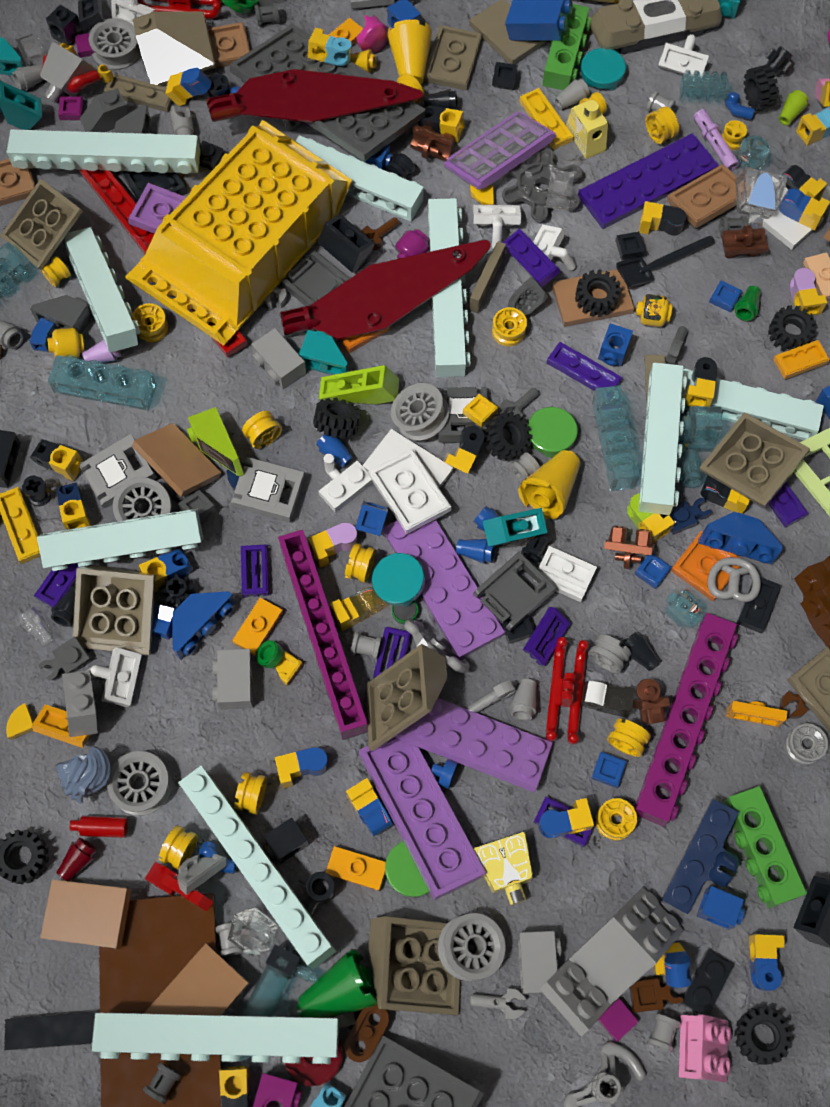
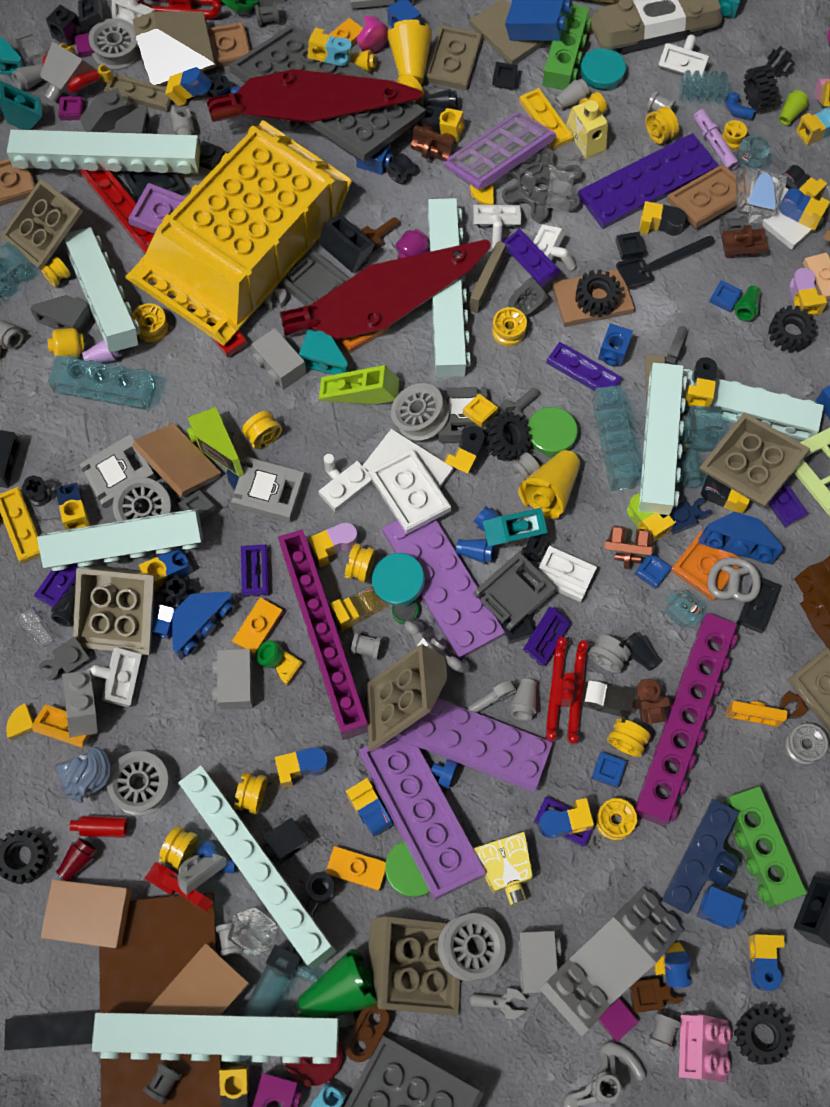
(40, 334): blue piece -> none
(57, 458): yellow leg -> none
(334, 446): blue cone -> none
(336, 418): black tyre -> none
(371, 183): light aqua brick -> none
(371, 518): blue brick -> none
(397, 633): dark purple tile -> none
(654, 310): yellow head -> none
(707, 984): black plate -> none
(801, 359): light orange plate -> none

